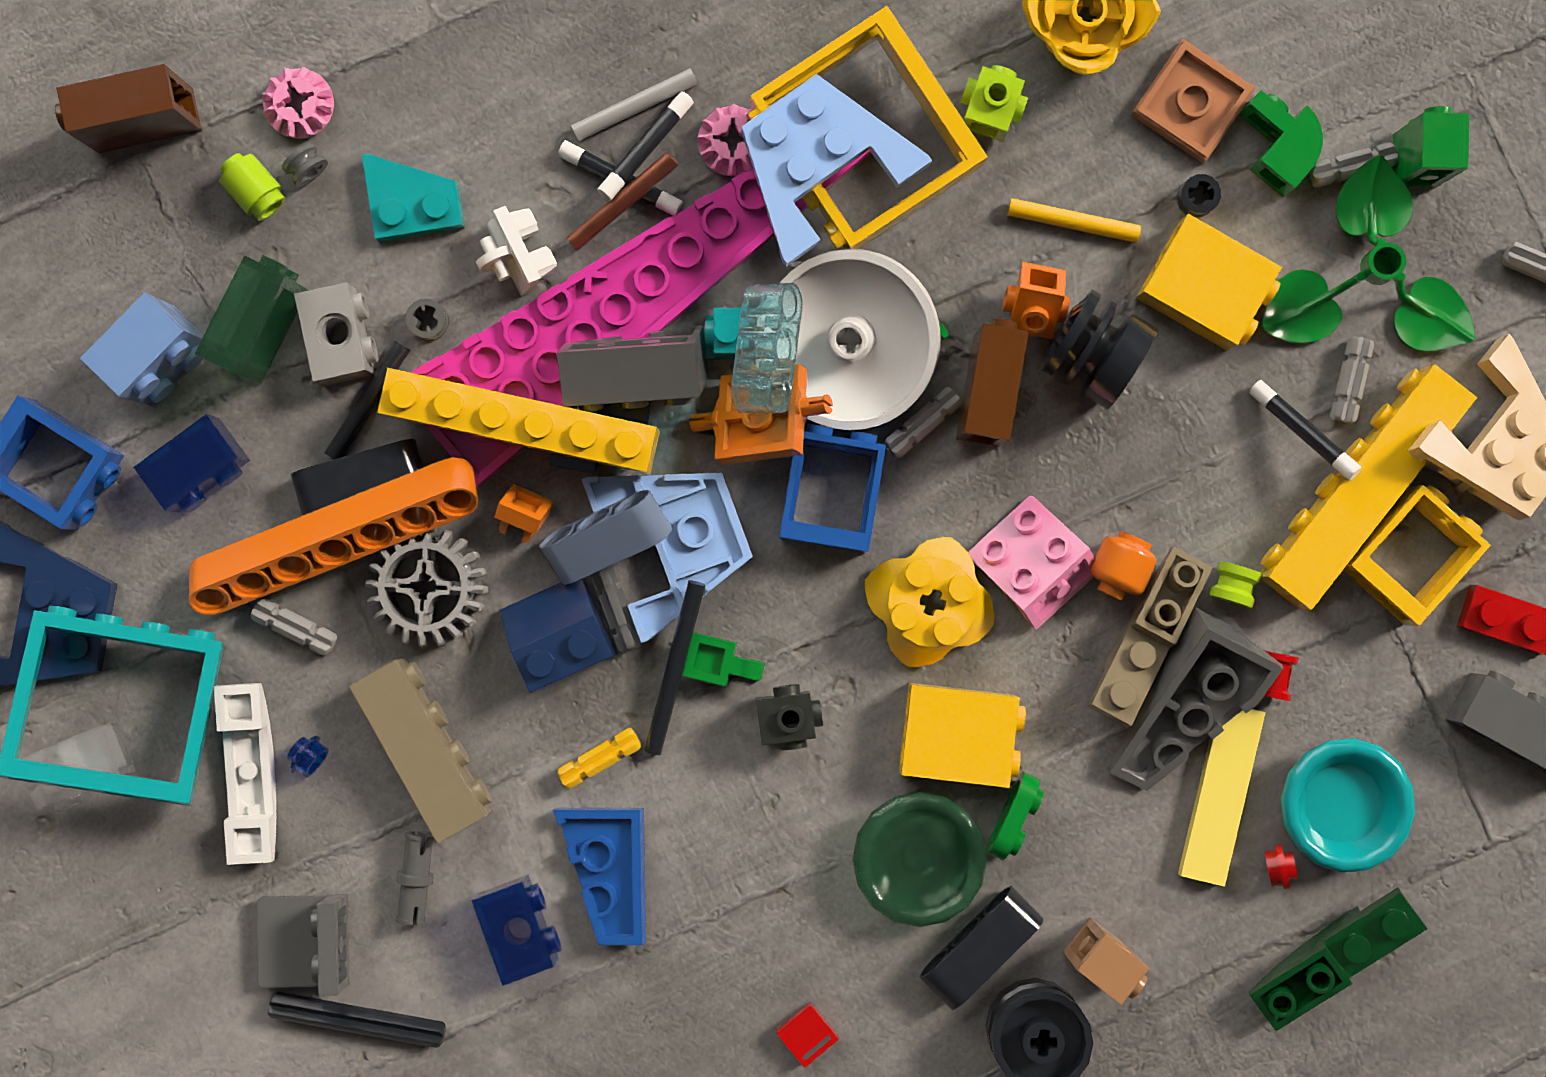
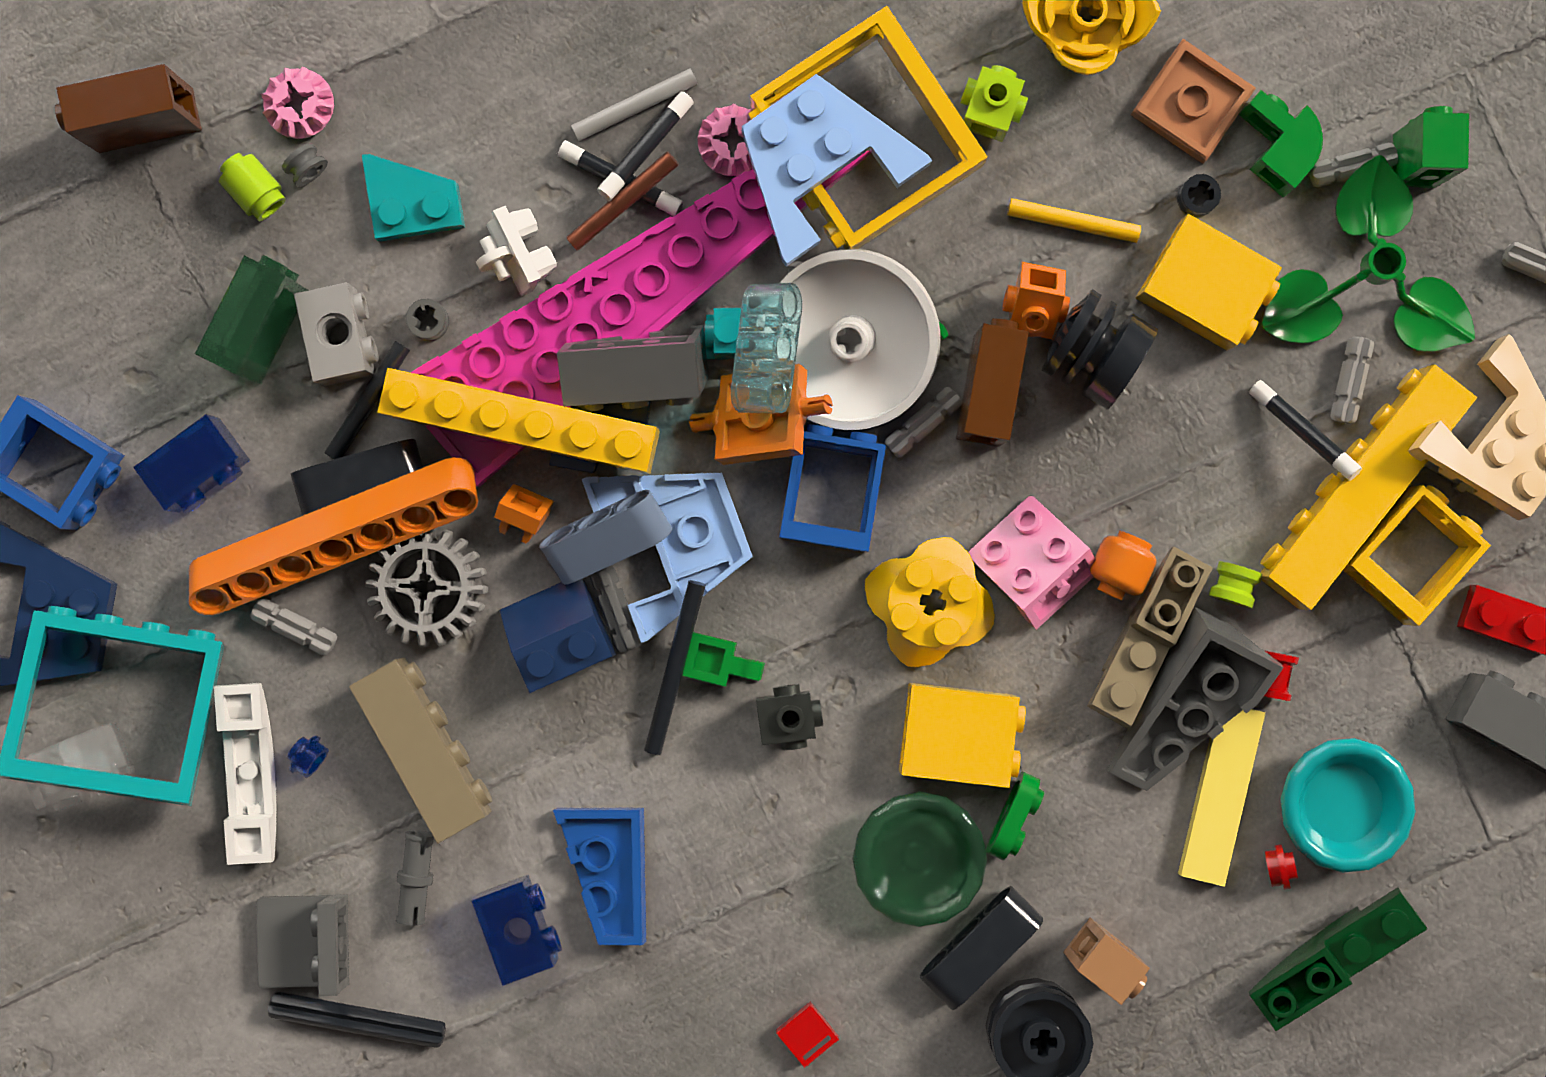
(145, 350): medium blue brick -> none
(599, 758): yellow axle -> none

